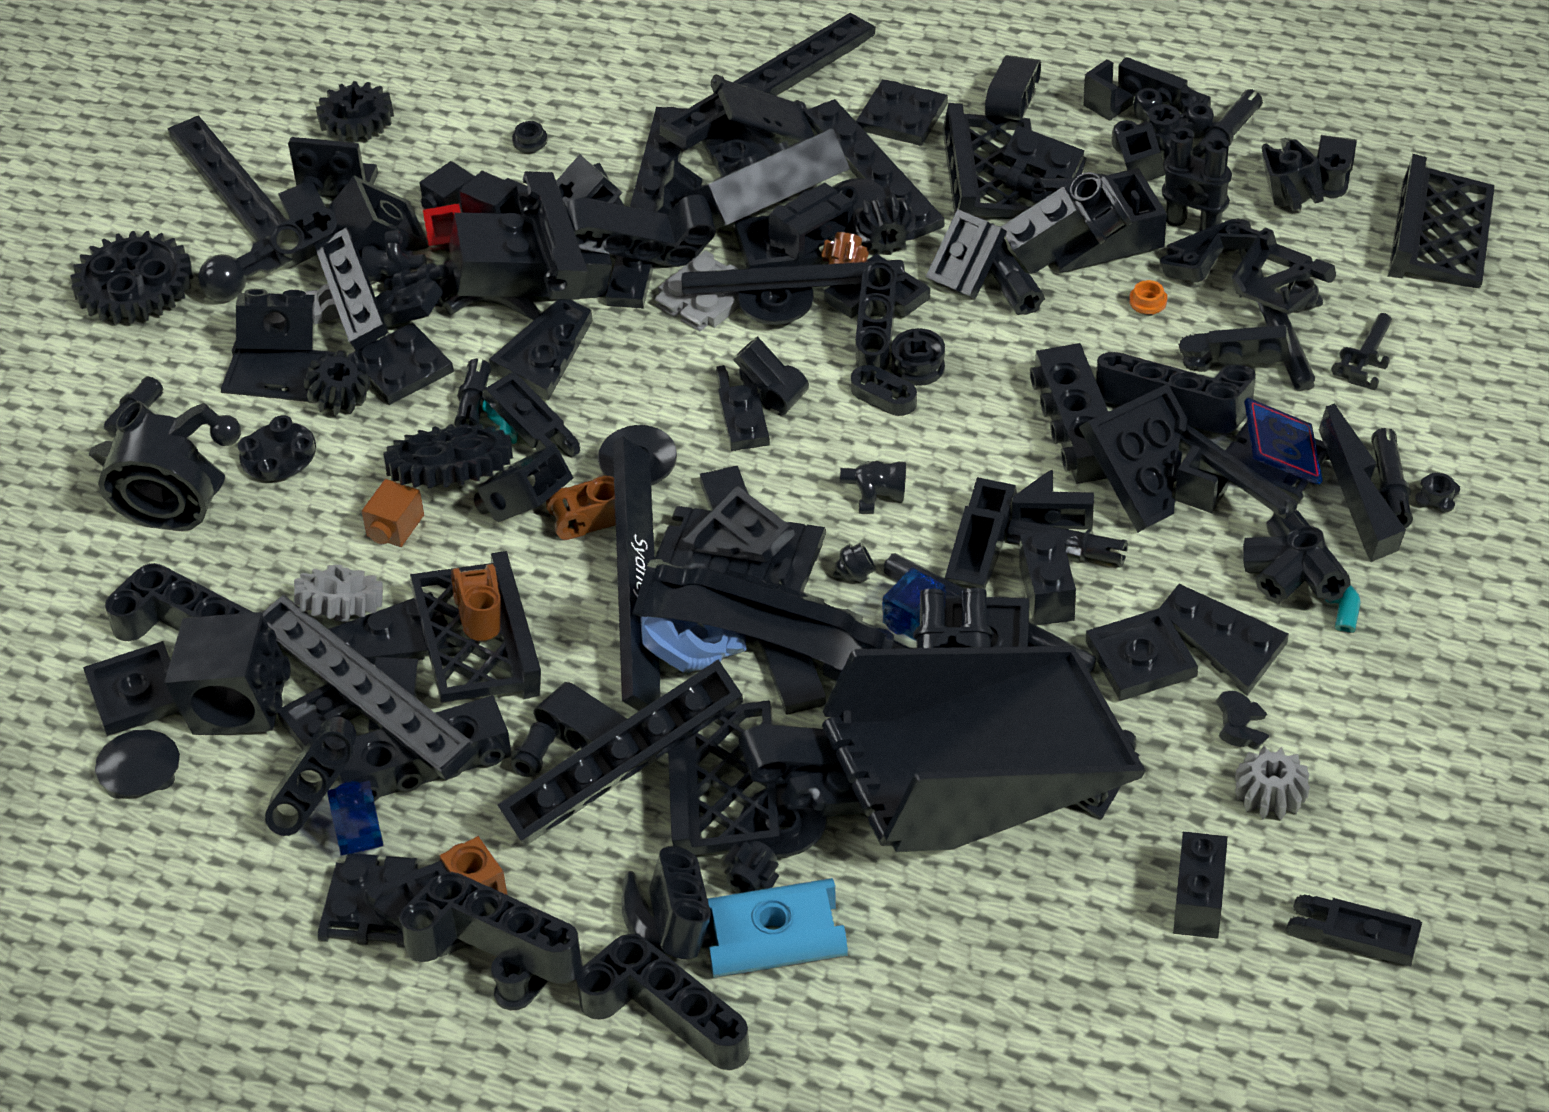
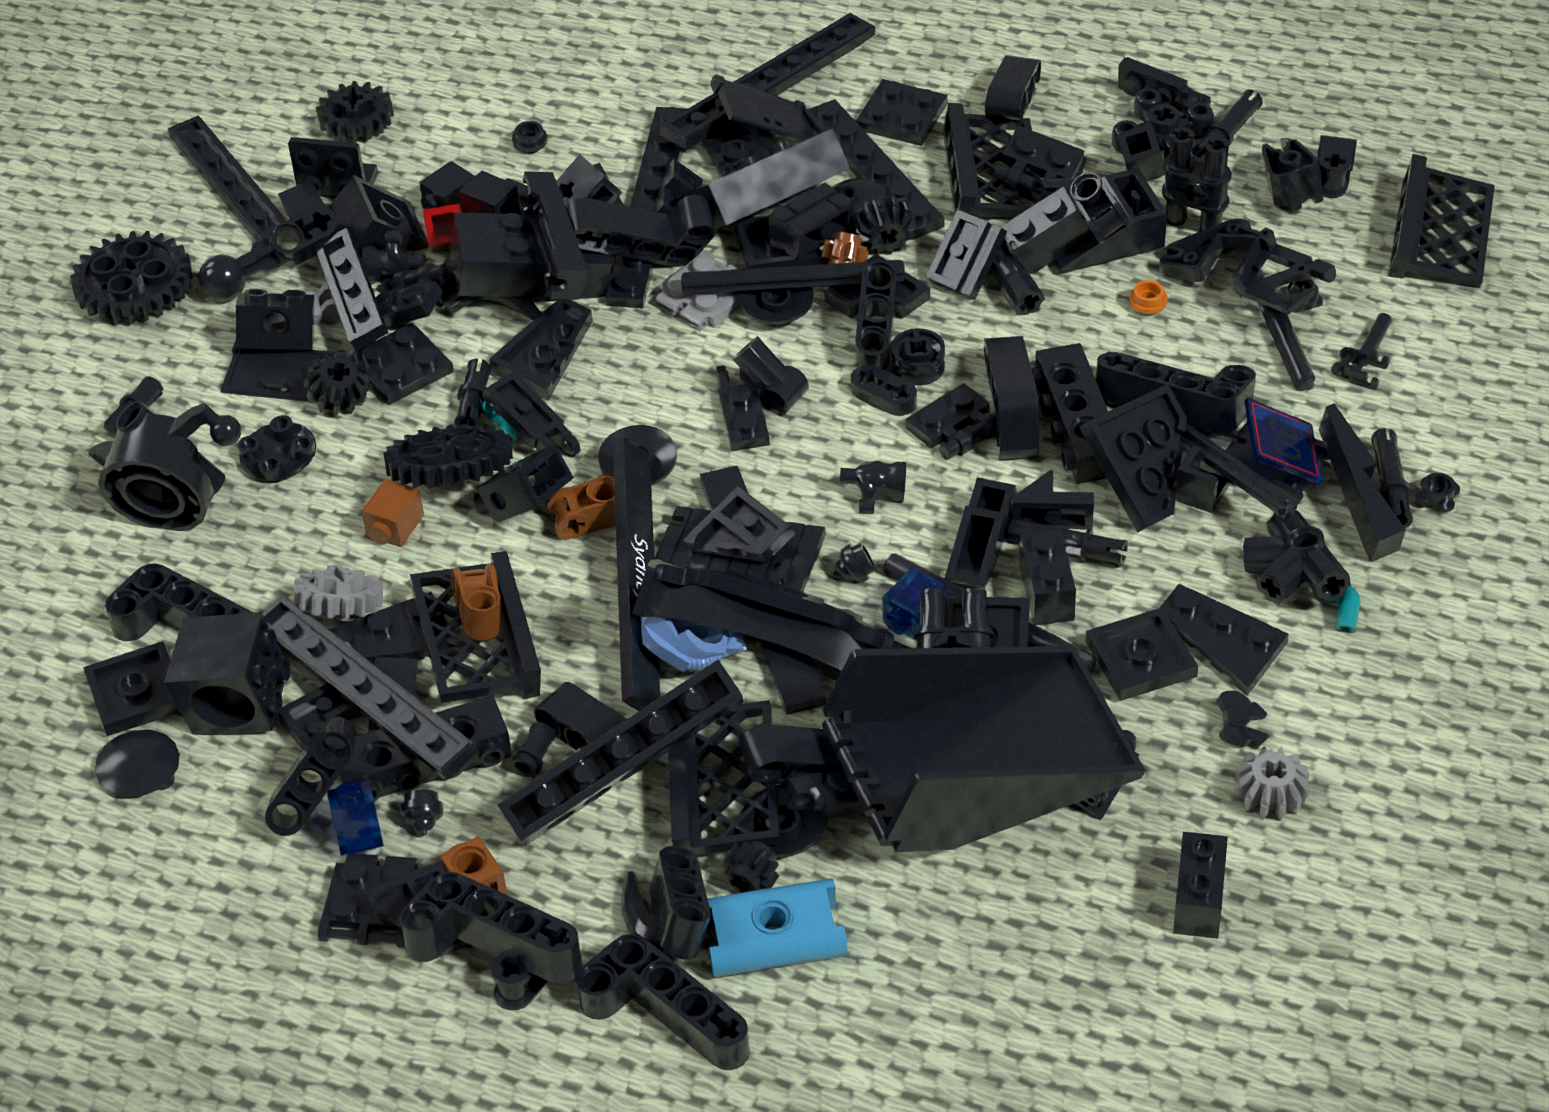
(421, 810): none -> black plate
(947, 417): none -> black plate
(1013, 397): none -> black beam
(1103, 95): black panel -> none
(1236, 347): black hinge -> none
(1356, 928): black hinge -> none

